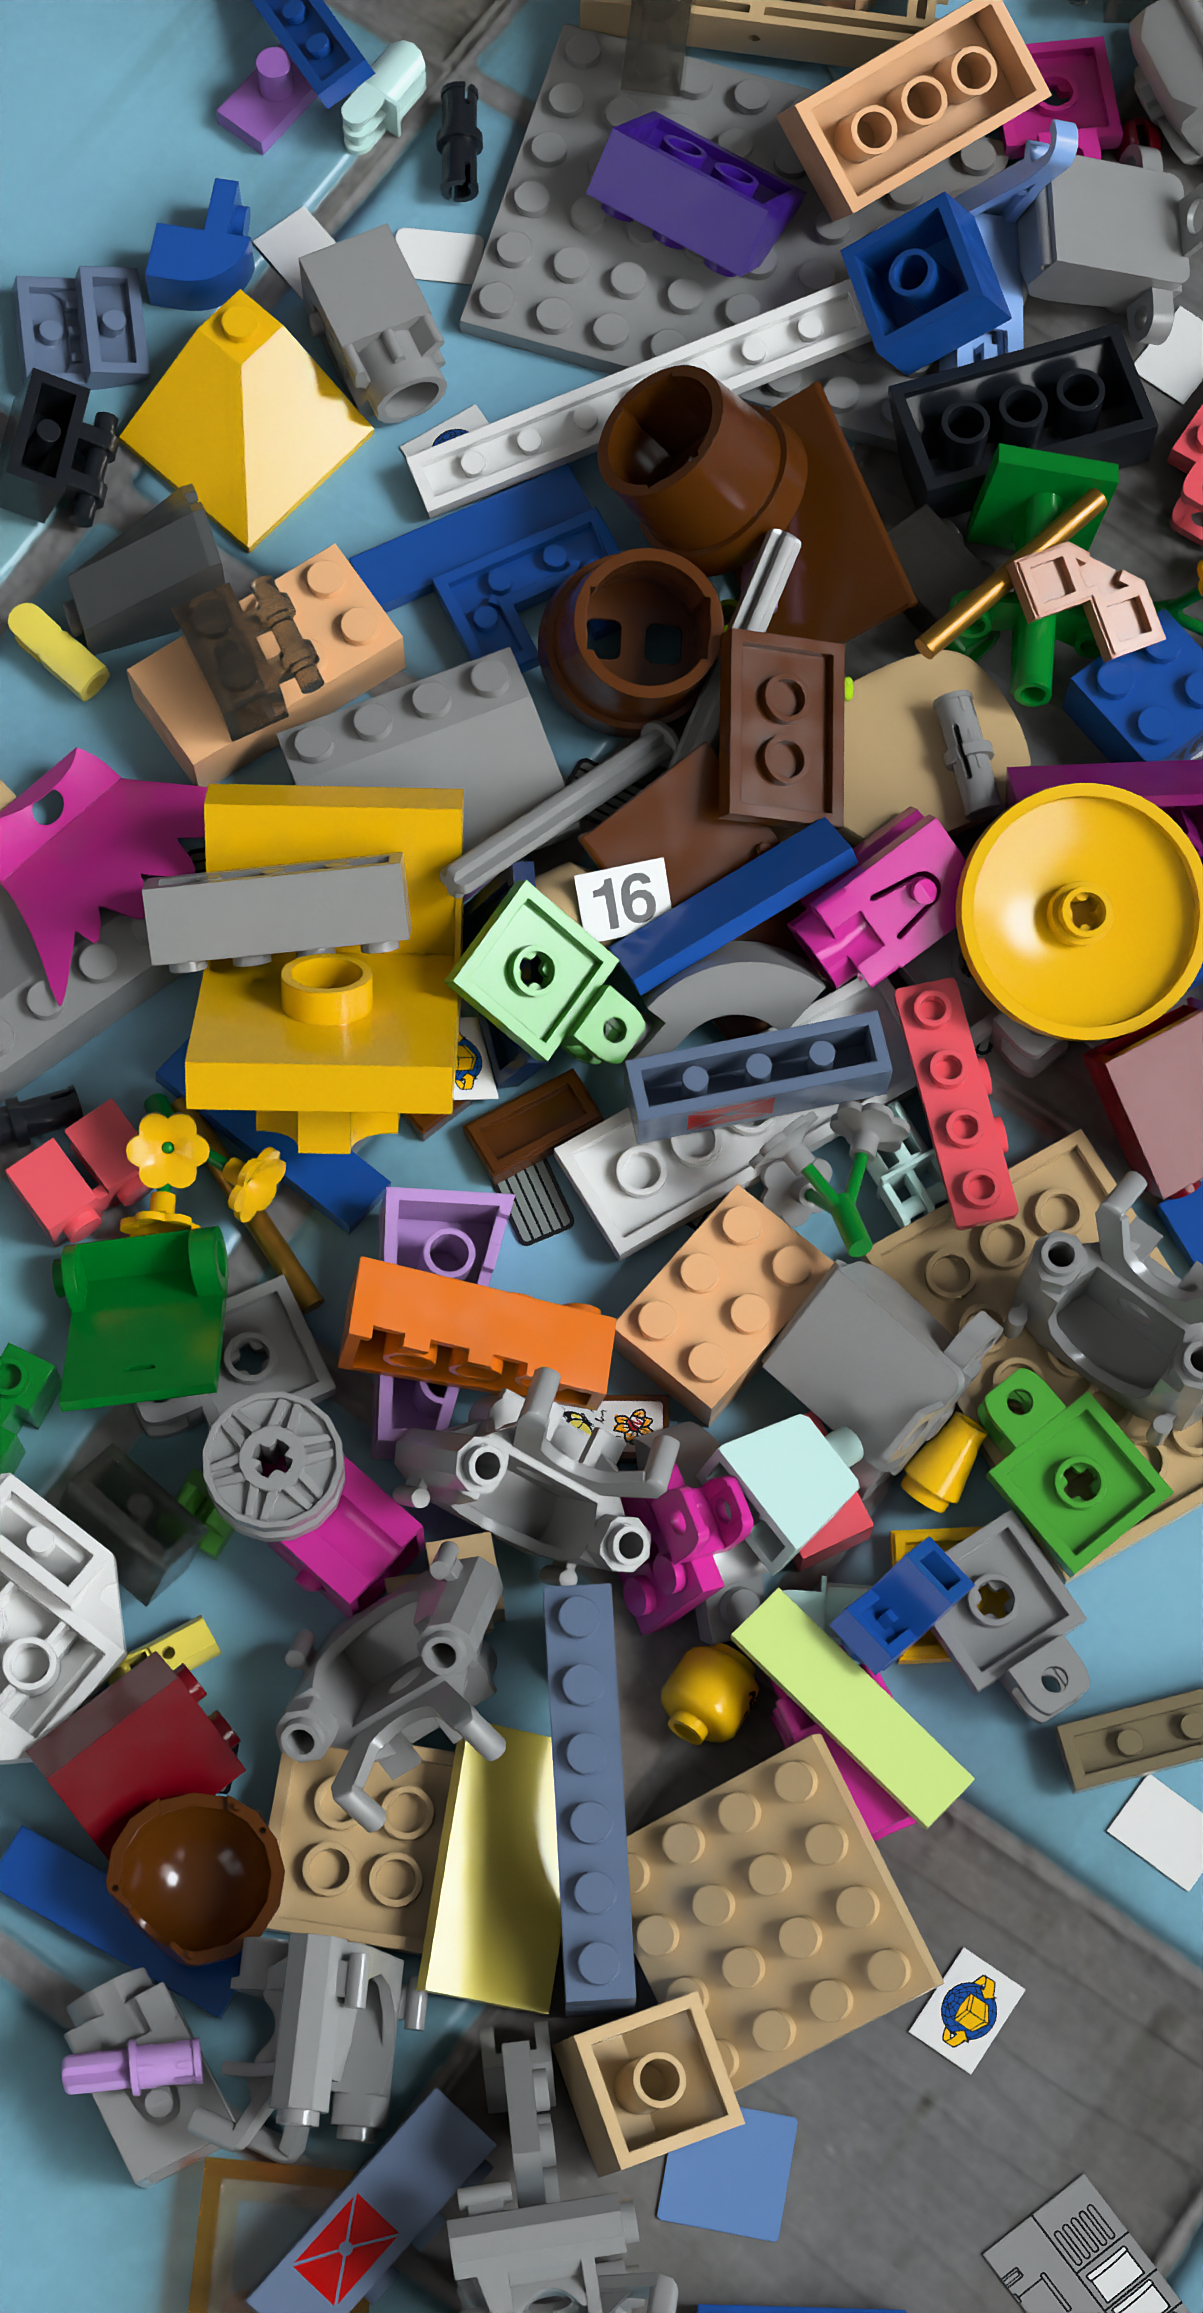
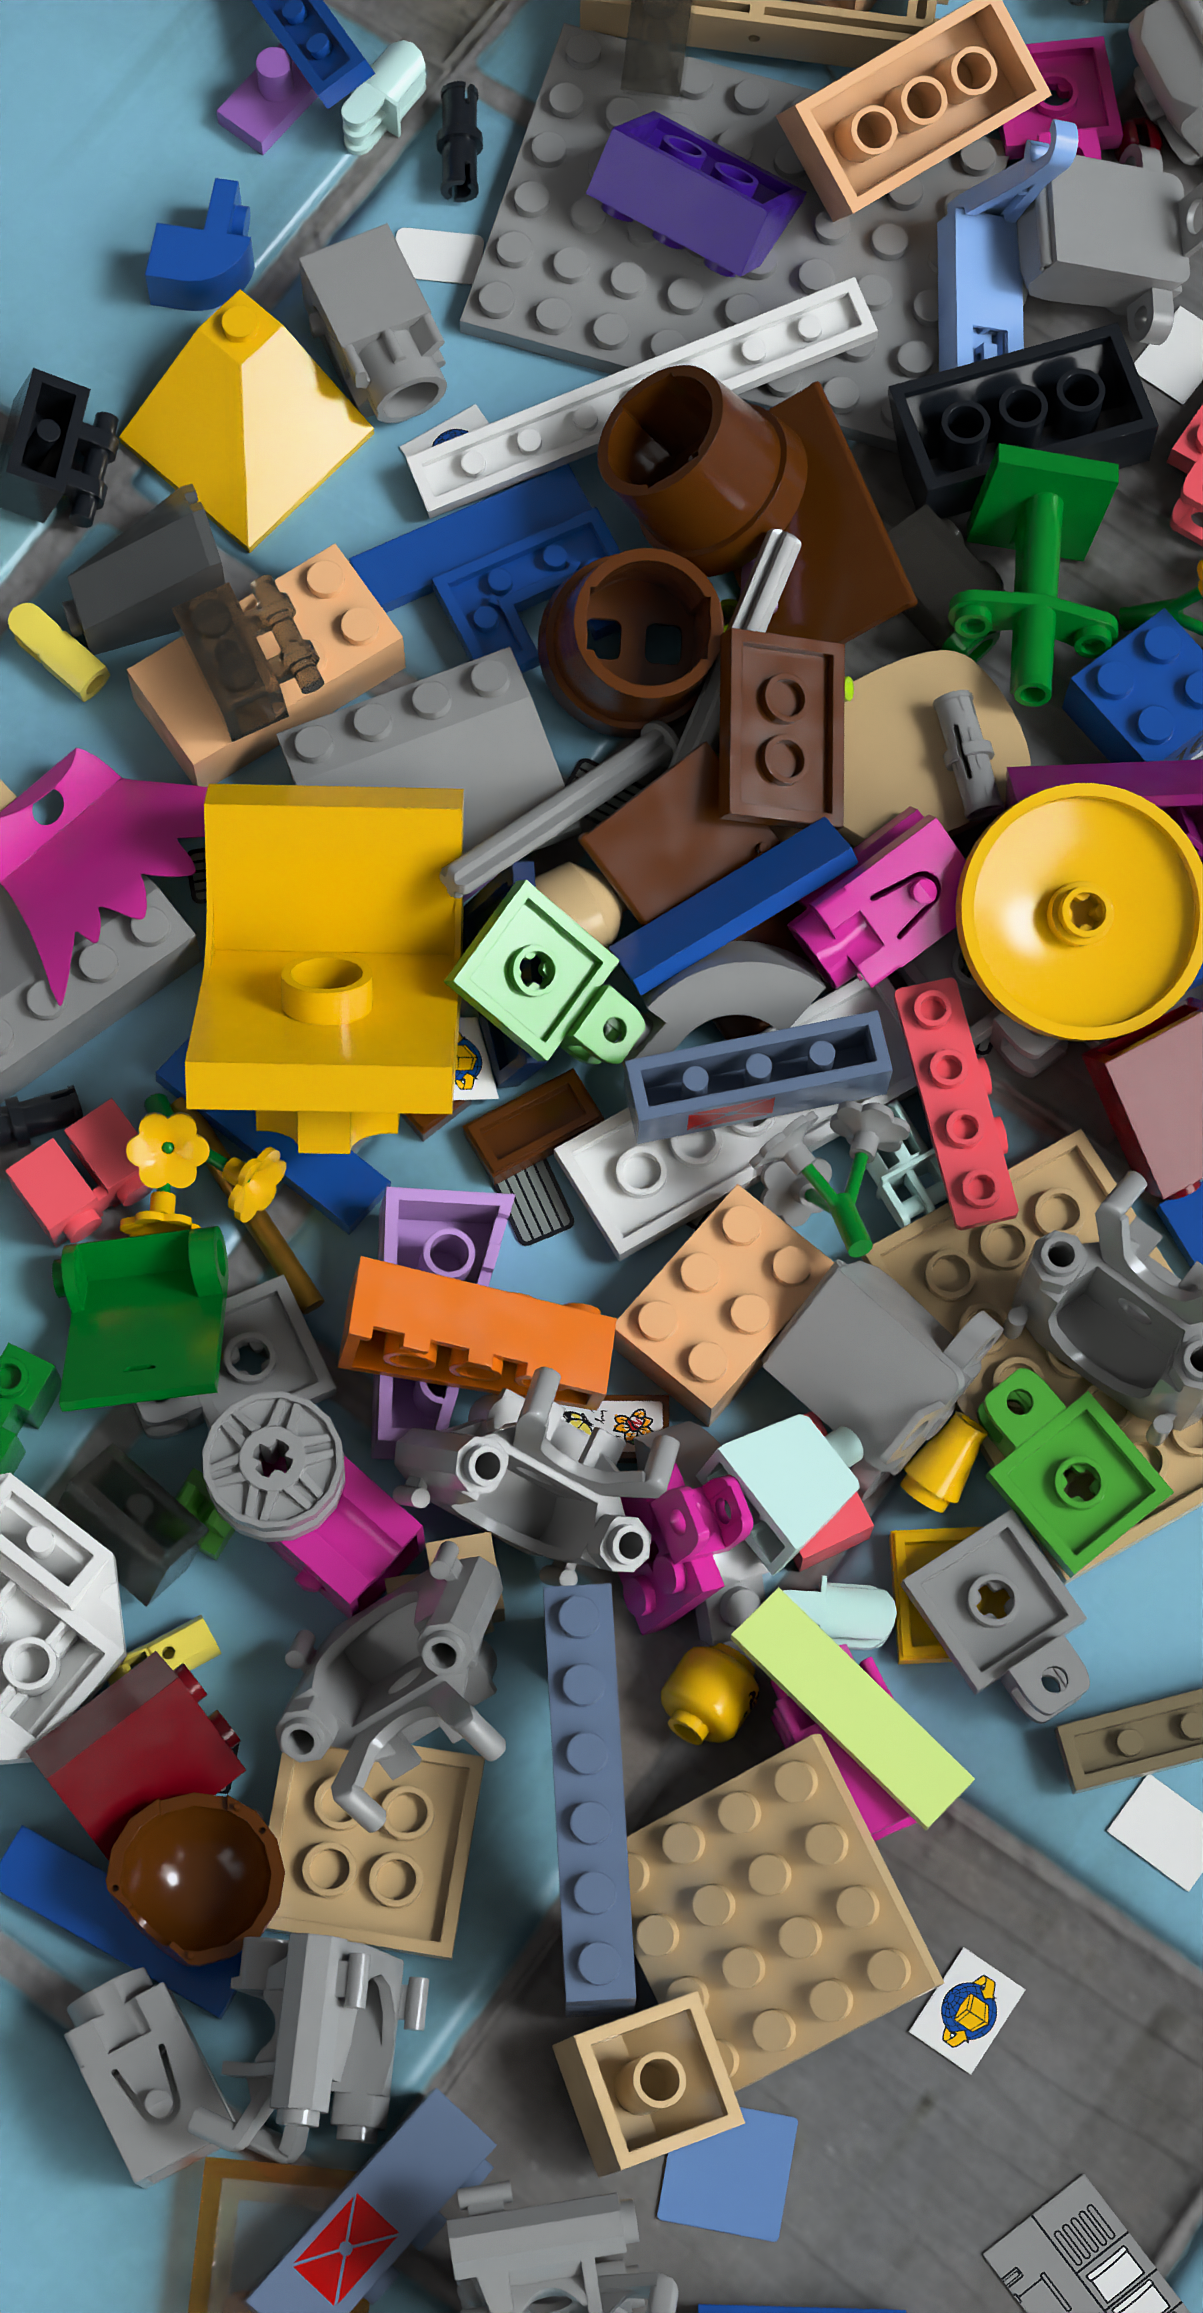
(83, 327): sand blue slope -> none
(134, 2067): lavender axle -> none
(277, 910): light grey brick -> none
(290, 240): white sticker -> none
(497, 1880): light yellow tile -> none
(522, 2085): light grey plate -> none
(622, 898): white sticker -> none
(901, 1606): blue brick -> none
(925, 284): blue brick -> none
(1000, 583): pearl gold bar -> none
(1112, 599): tile -> none

